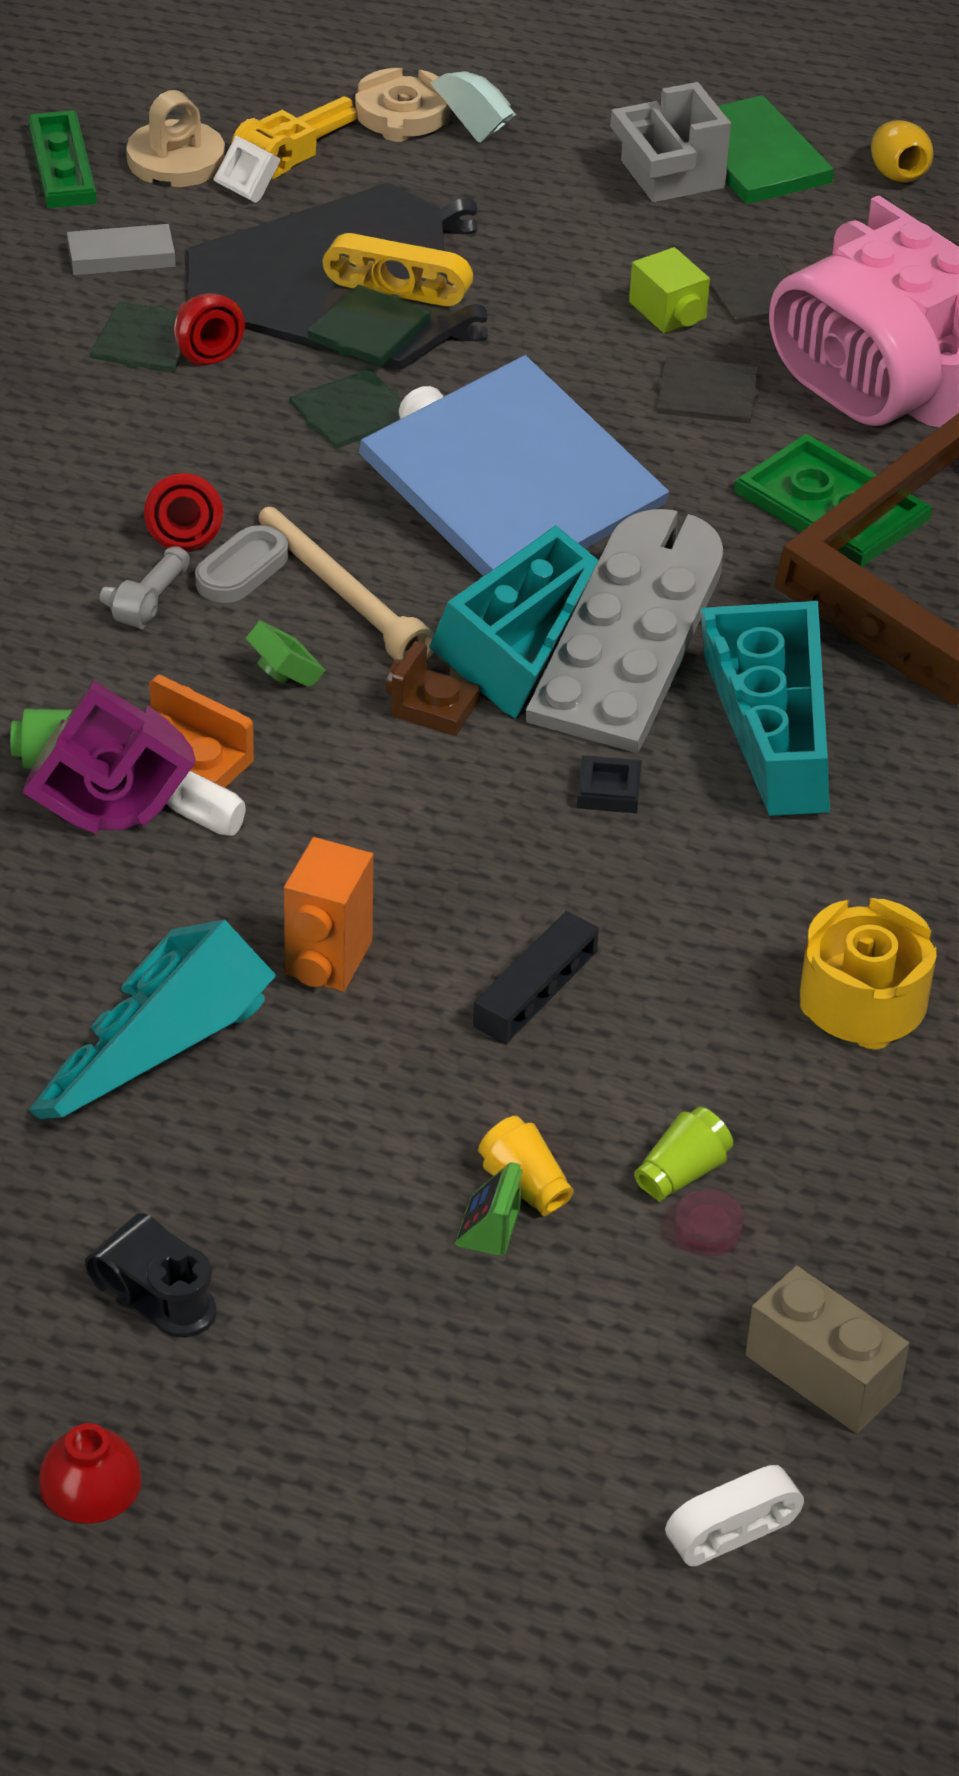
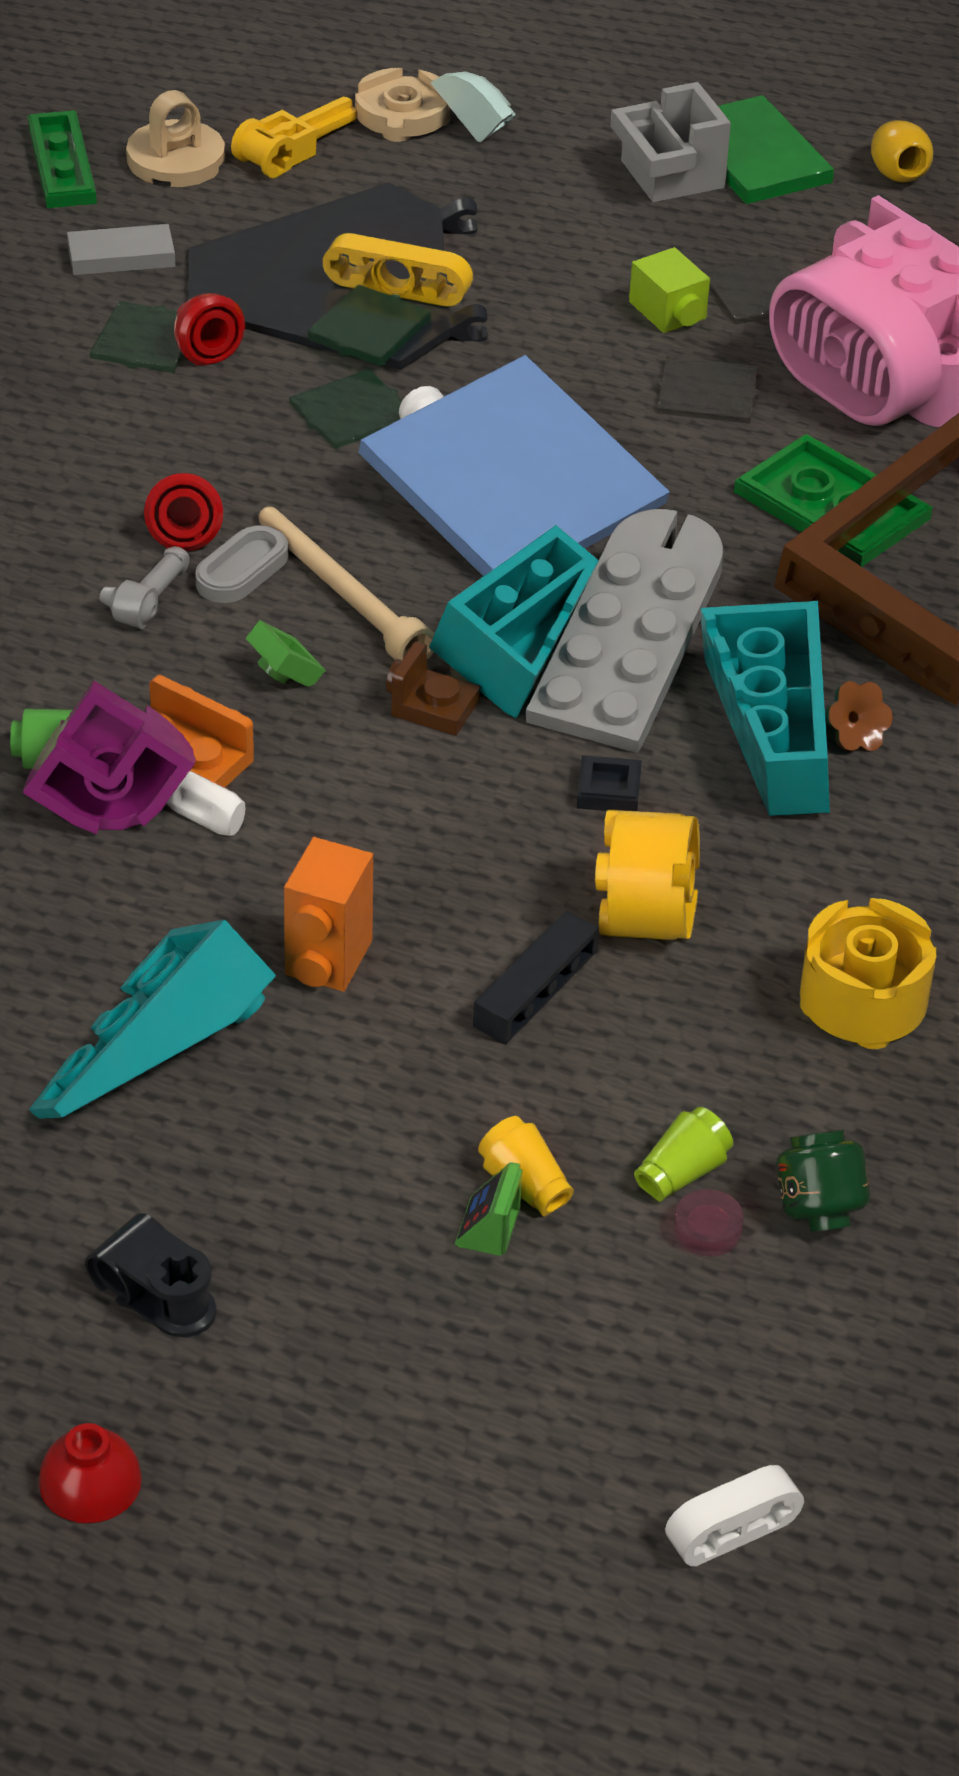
(246, 169): white tile -> none
(648, 875): none -> yellow brick
(823, 1179): none -> dark green head
(826, 1349): dark tan brick -> none
(858, 716): none -> dark orange plant

